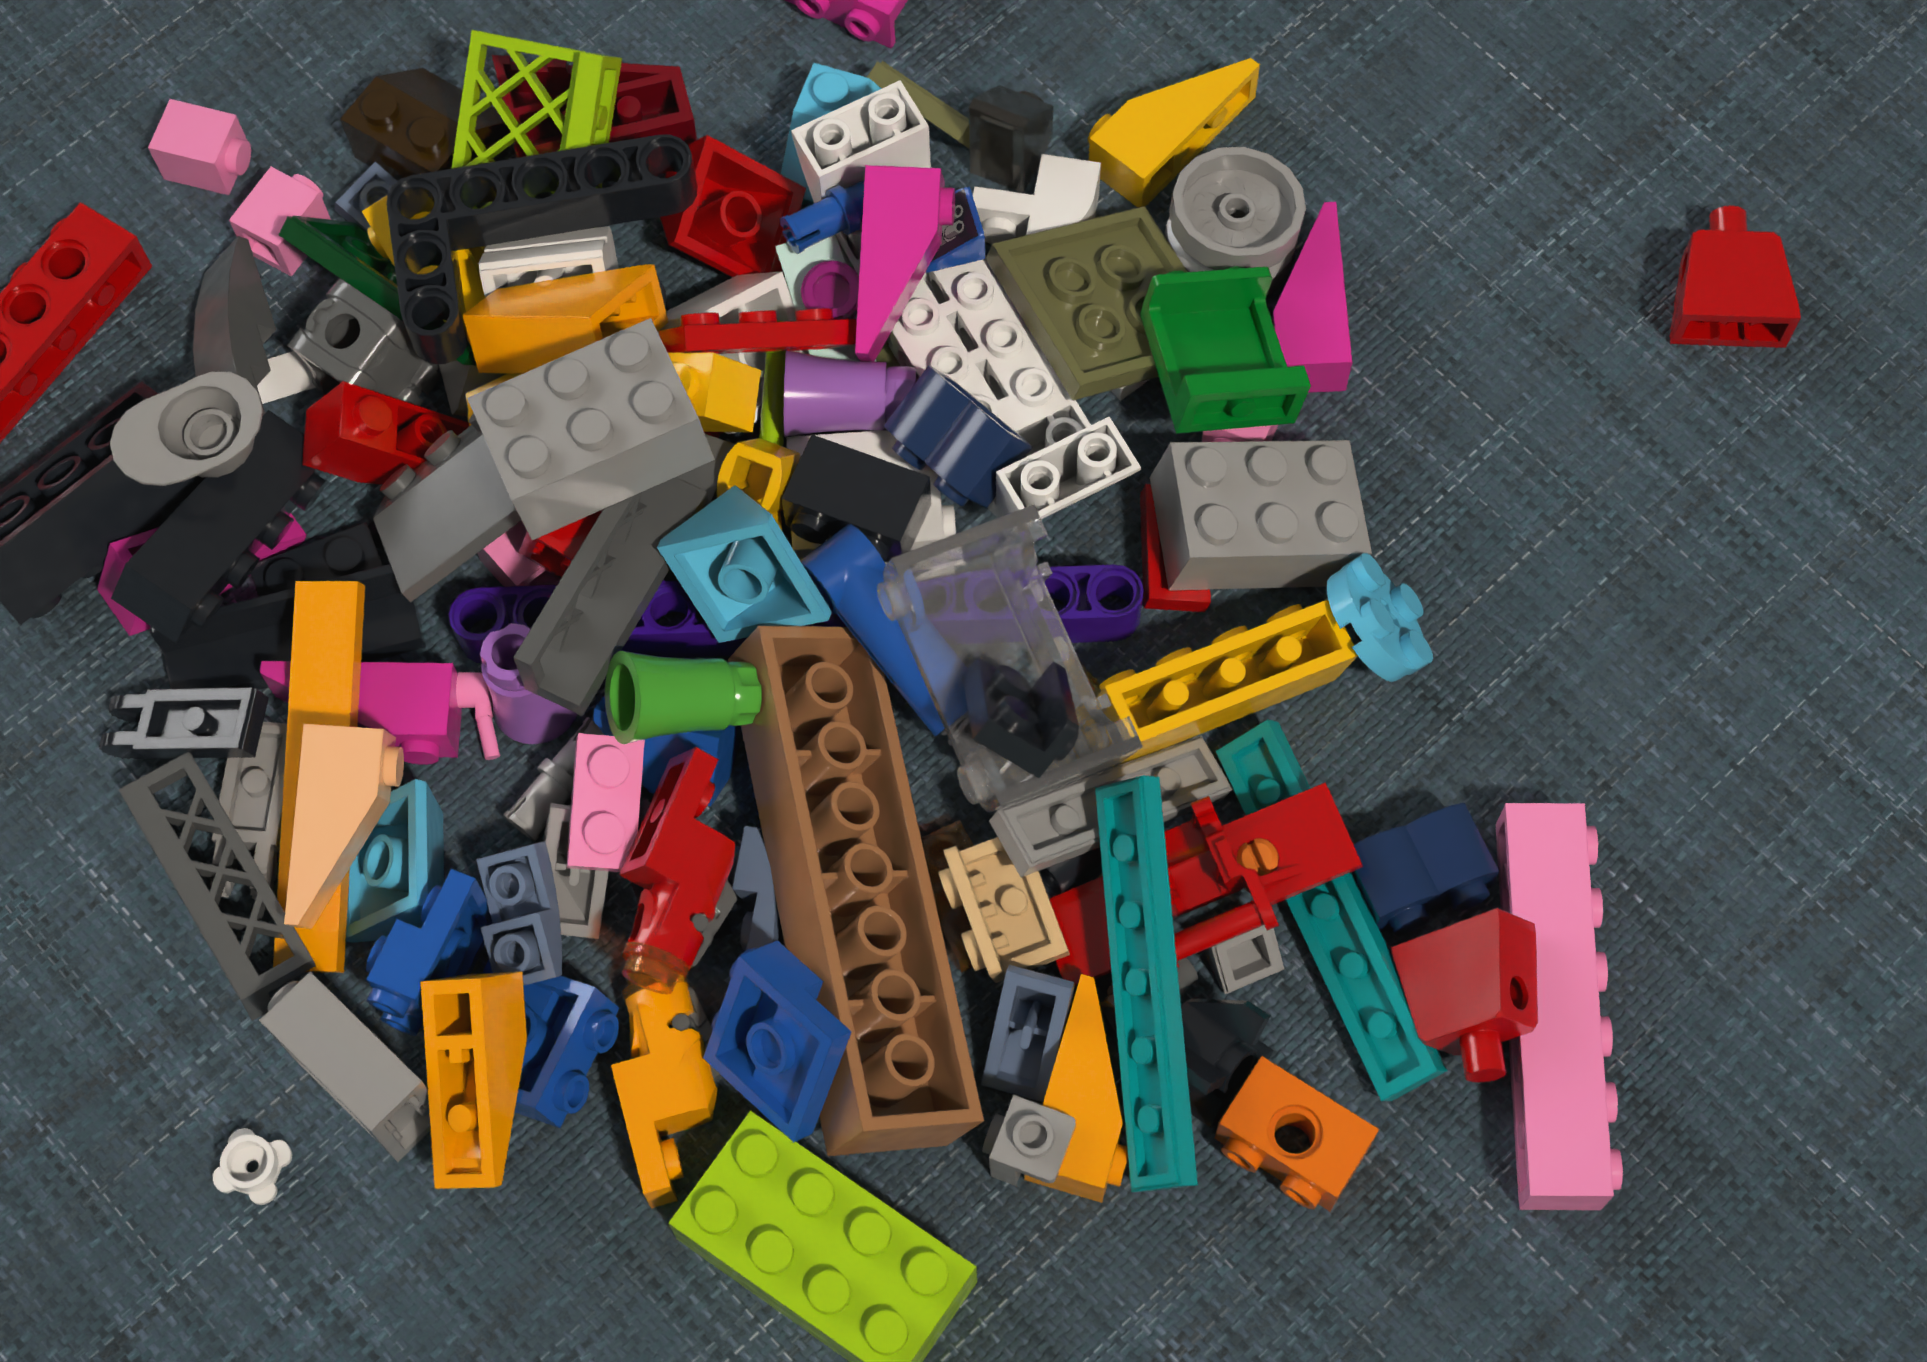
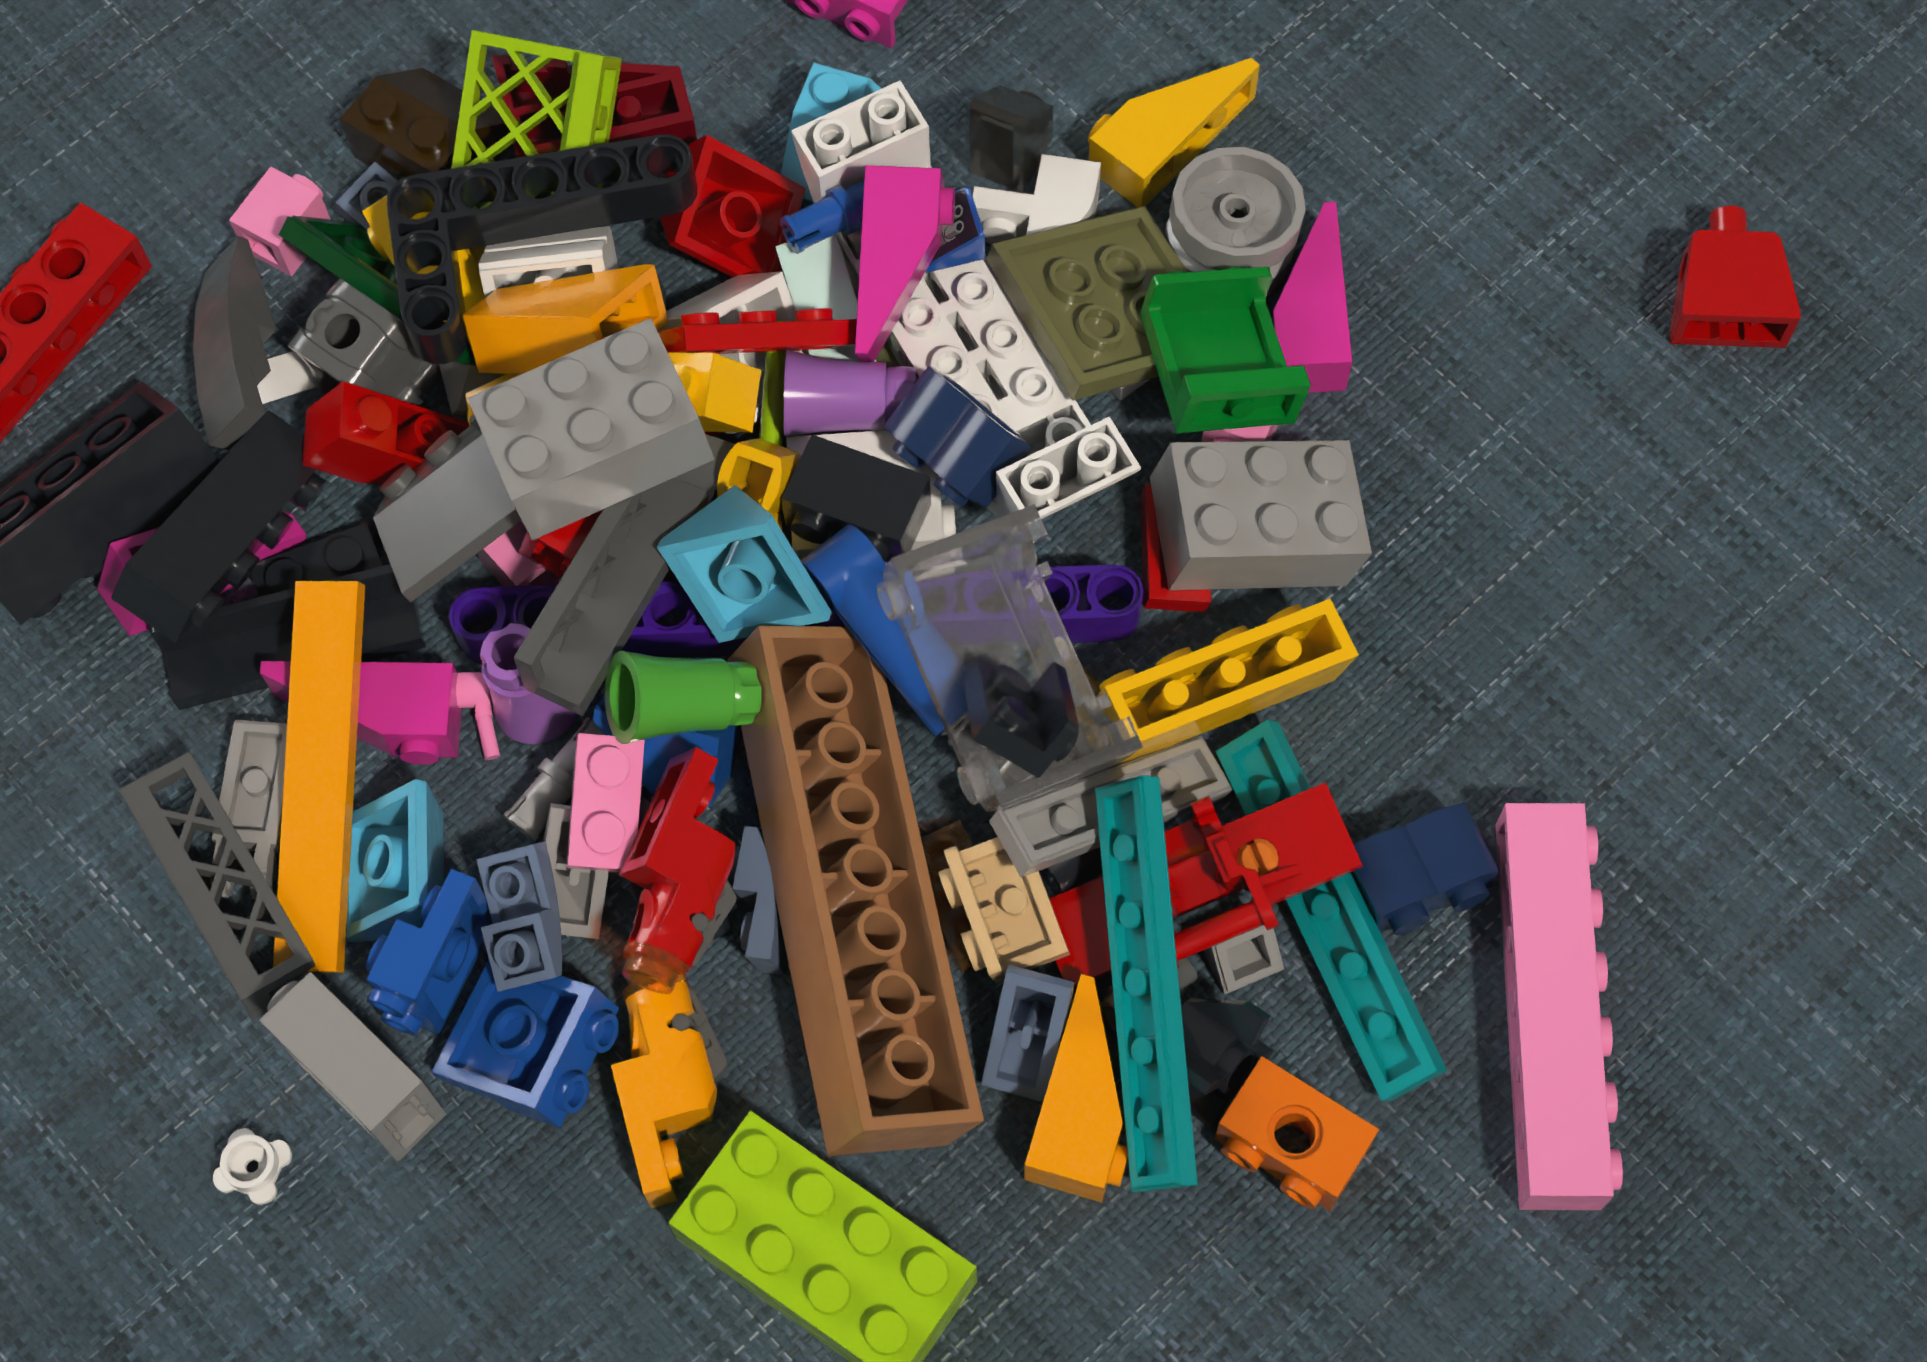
(188, 720): hinge -> none
(189, 430): light grey piece -> none
(200, 147): bright pink brick -> none
(338, 802): light nougat slope -> none
(473, 1073): light orange slope -> none
(777, 1038): blue plate -> none
(832, 286): magenta tile -> none
(930, 107): olive tile -> none
(1028, 1141): light grey bracket -> none
(1381, 617): medium azure plate -> none
(1472, 988): red torso -> none

